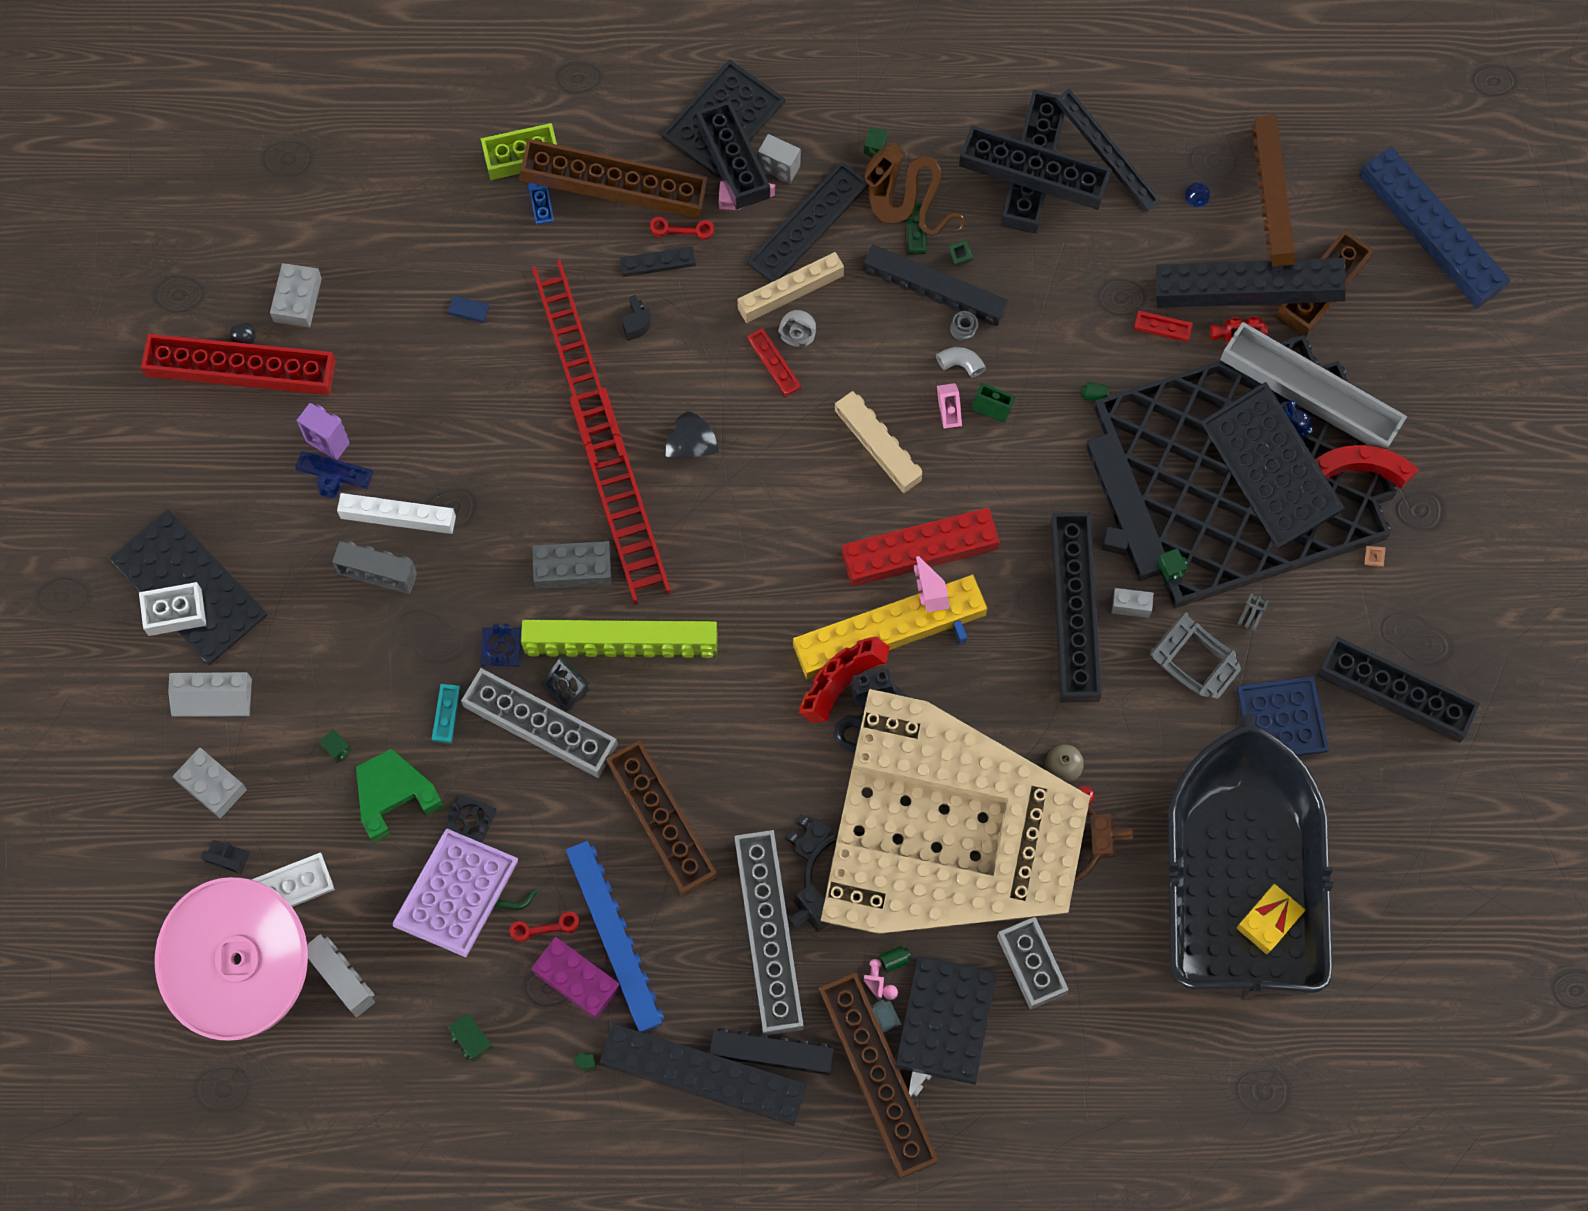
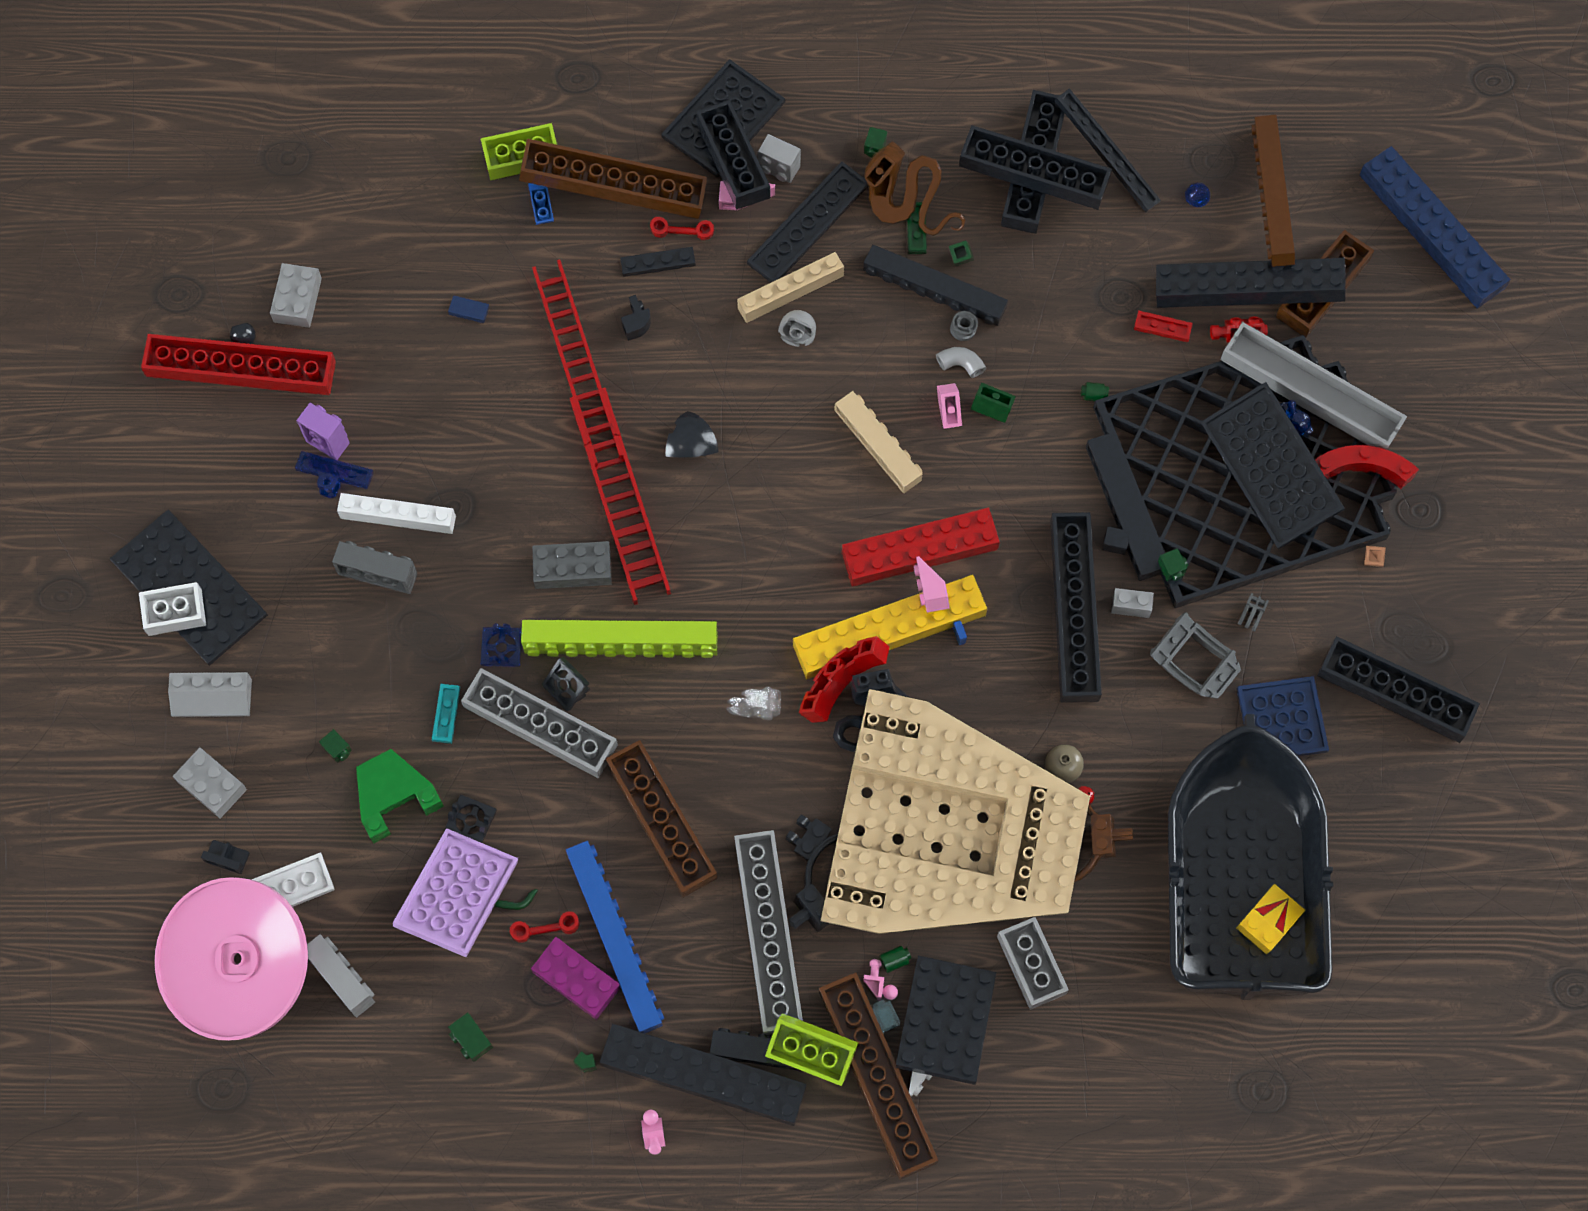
(652, 1132): none -> bright pink piece
(759, 704): none -> clear piece
(774, 362): red tile -> none
(811, 1049): none -> lime brick

